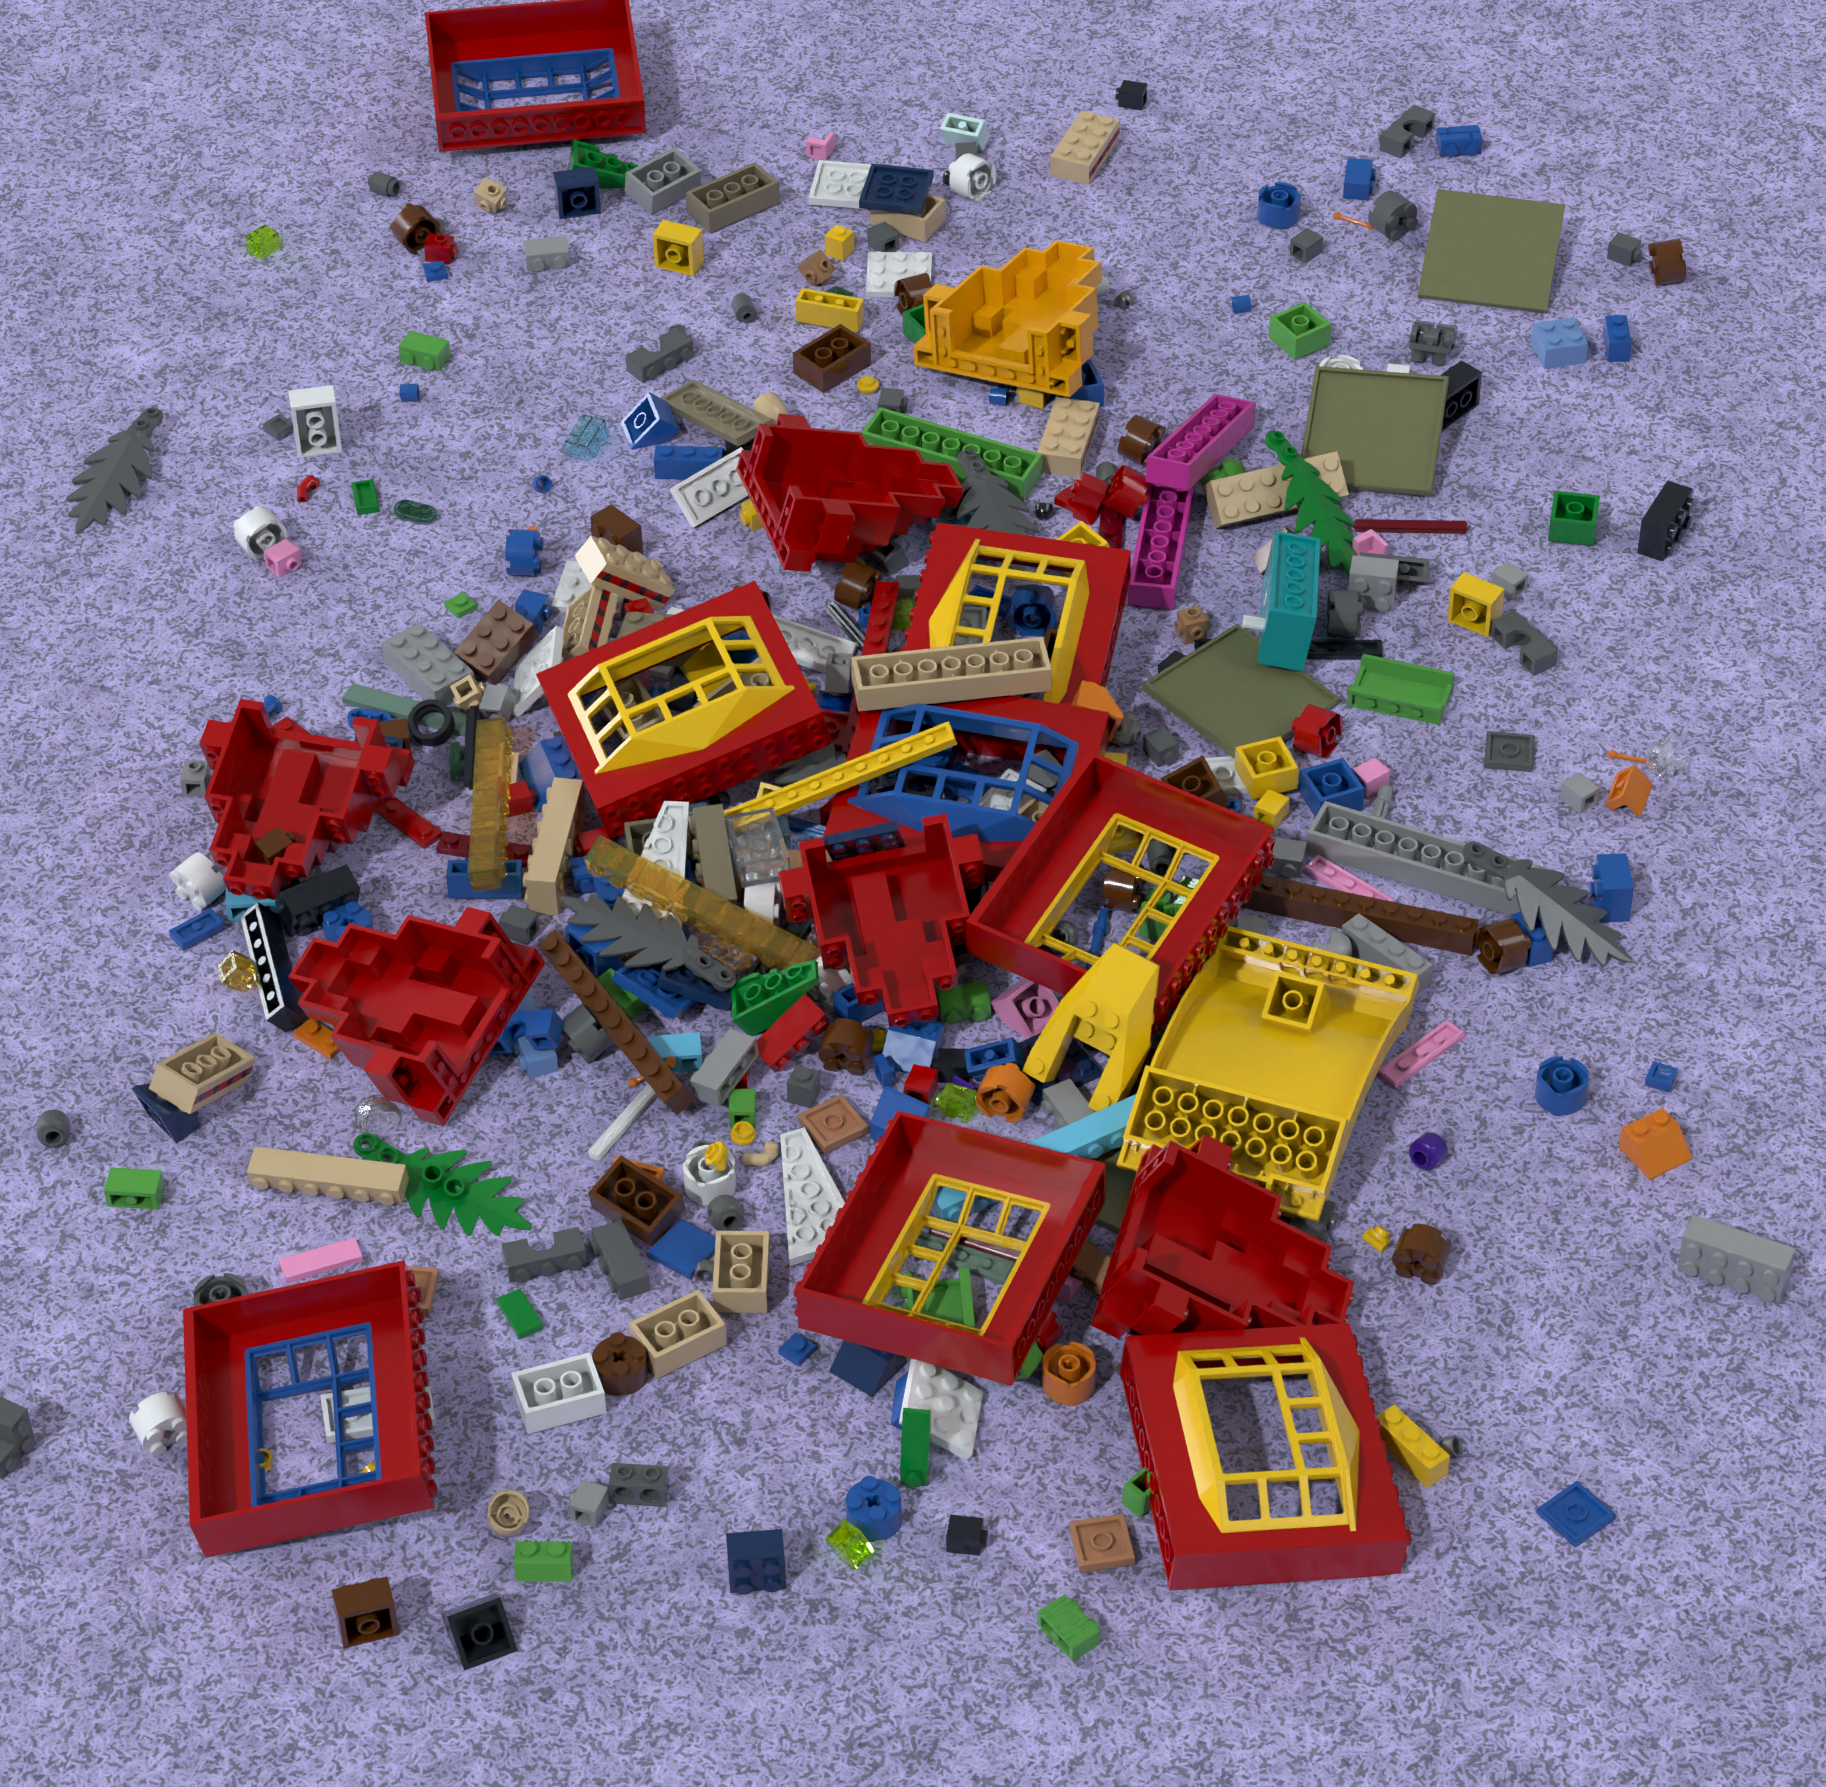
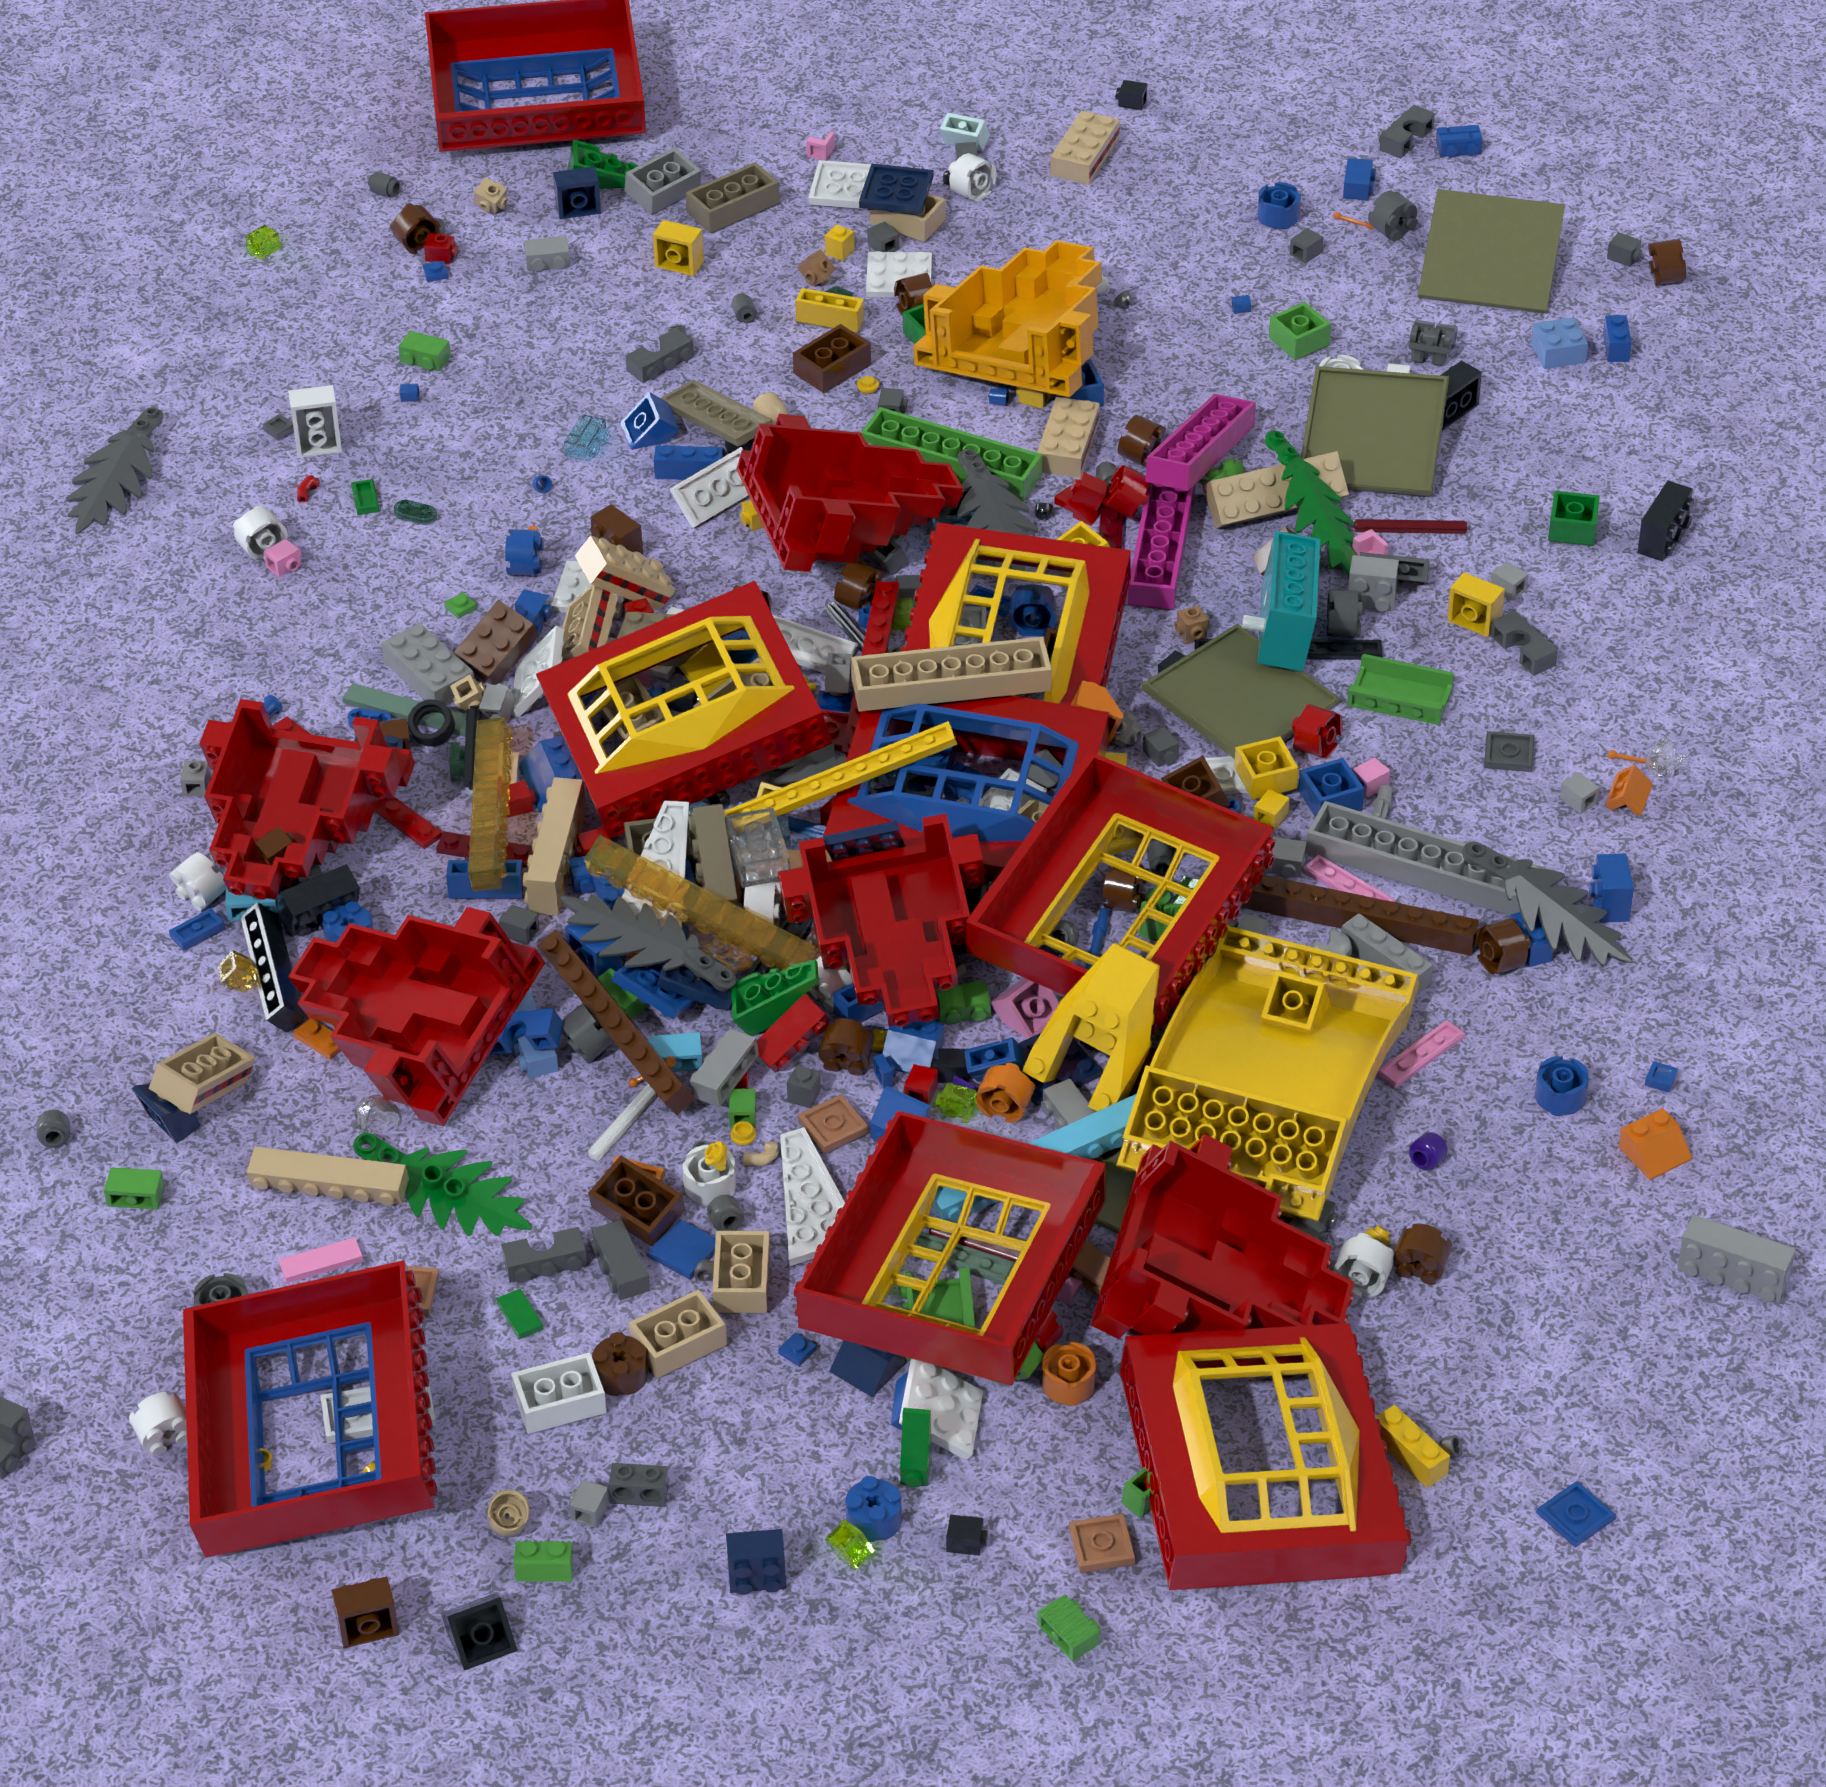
(1365, 1263): none -> white brick

